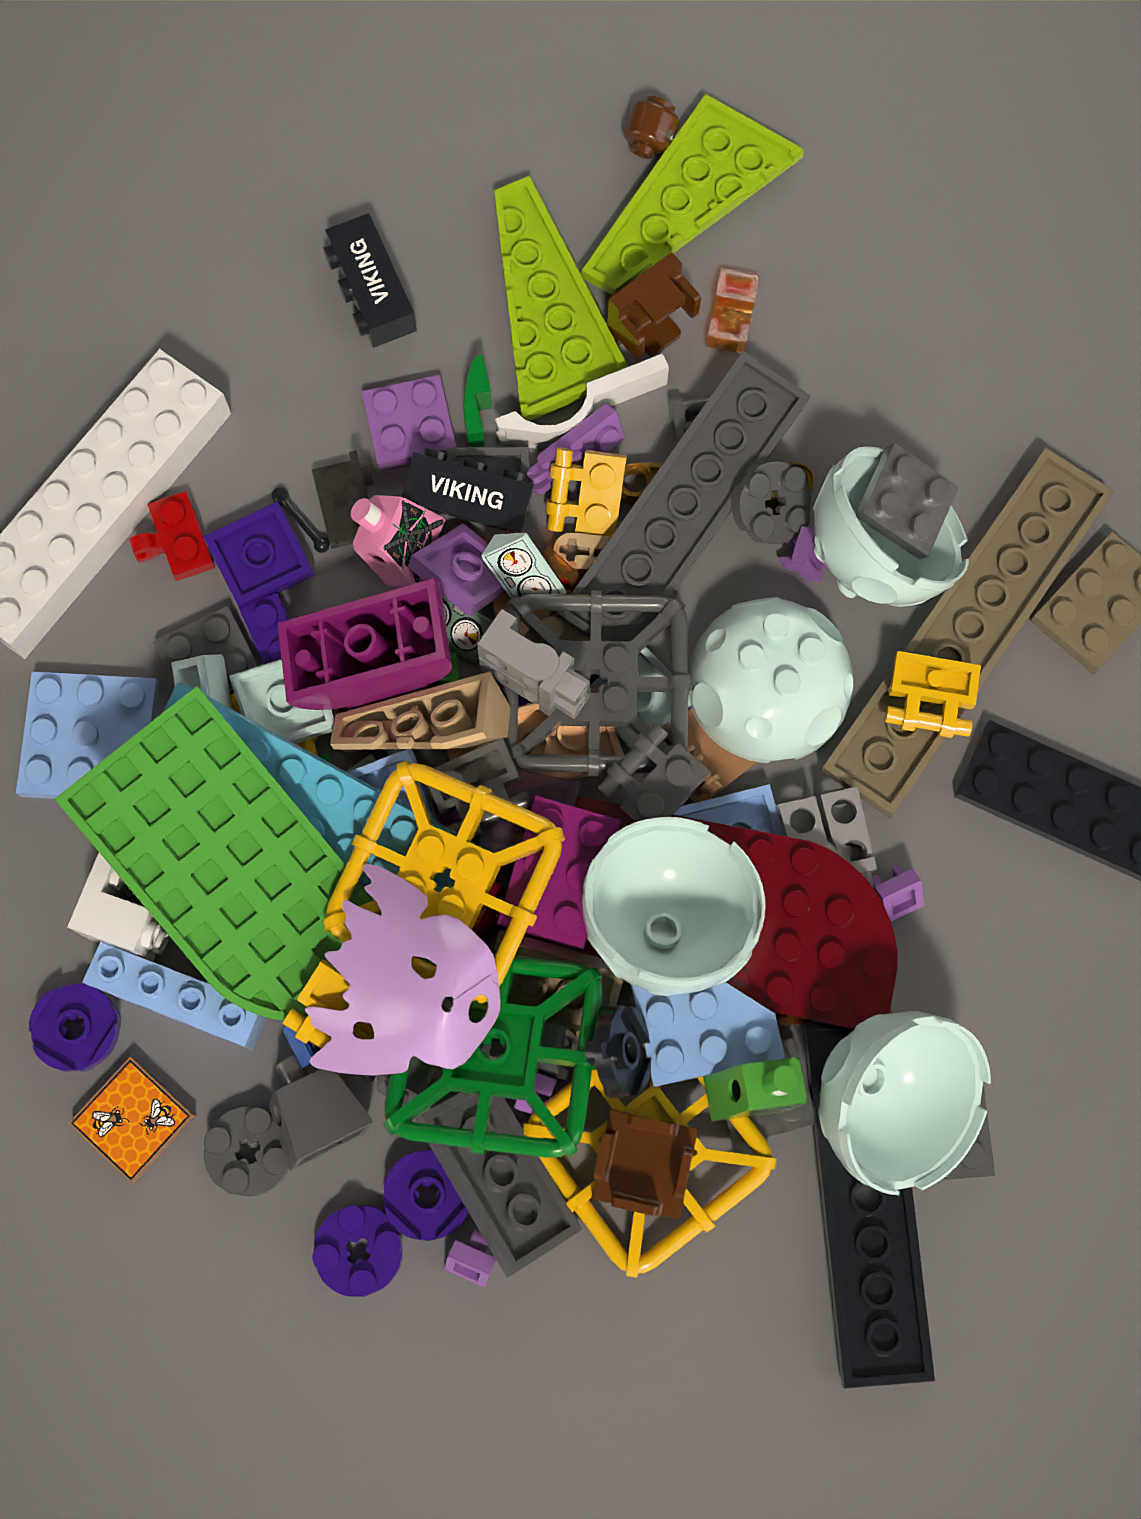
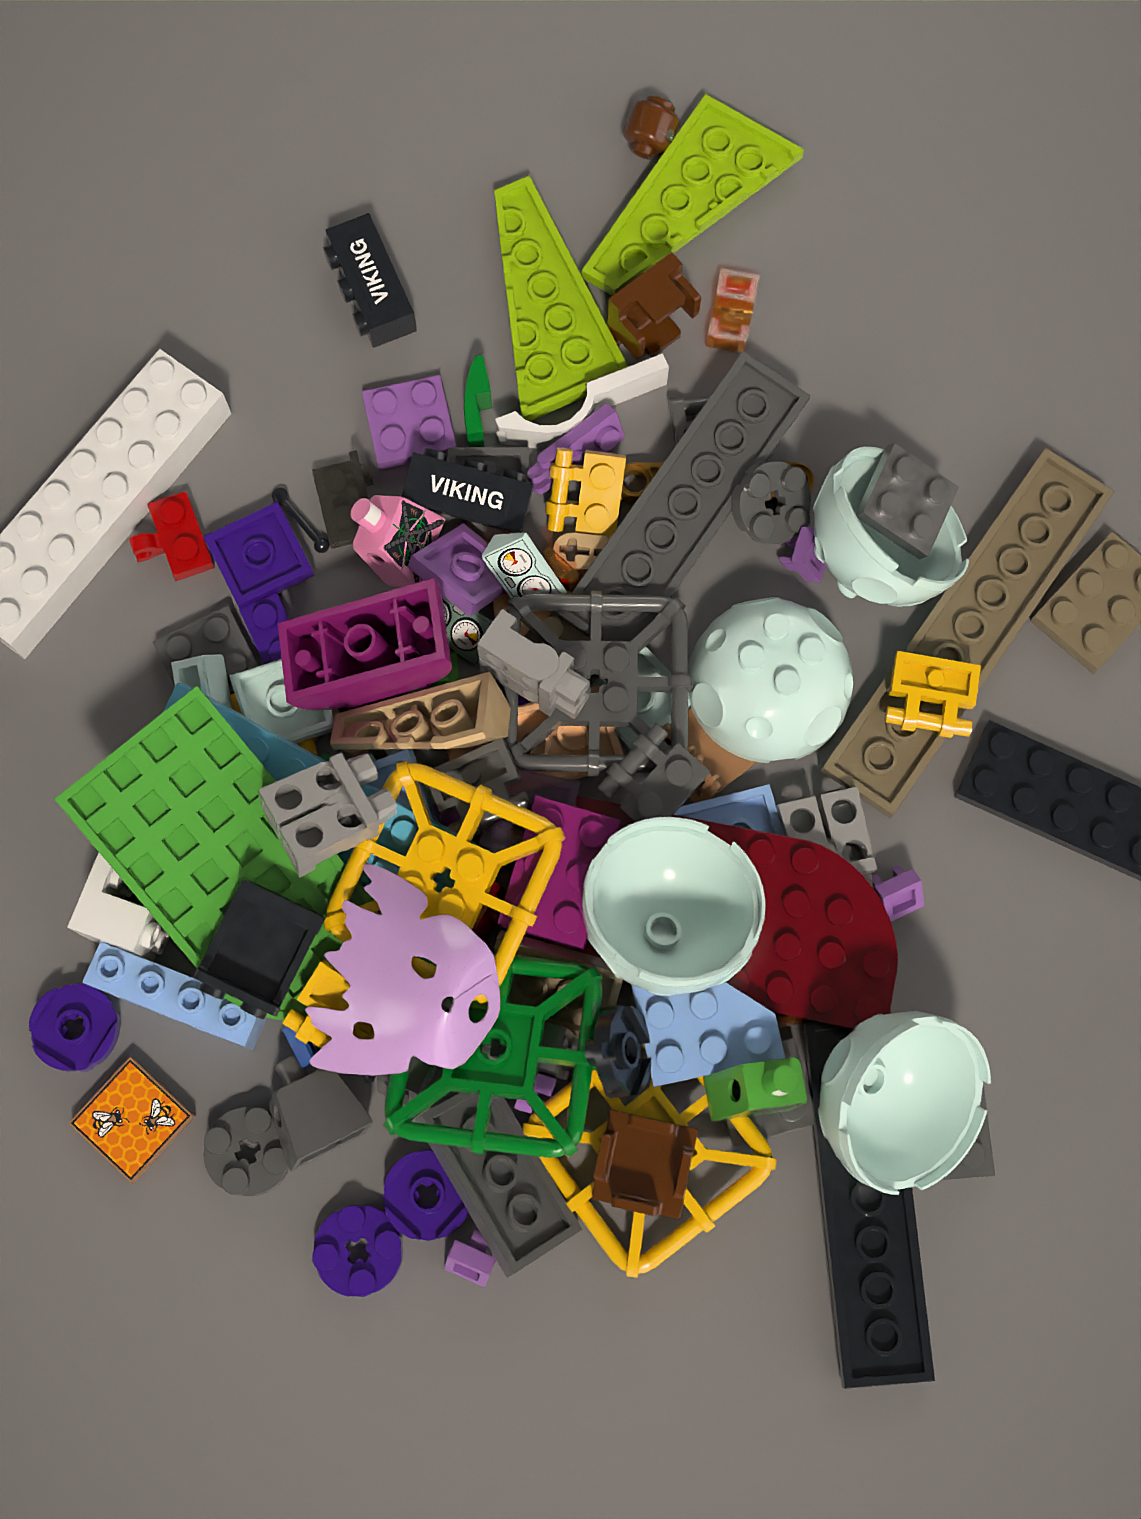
(77, 724): light blue plate -> none
(258, 949): none -> black panel
(326, 809): none -> light grey hips

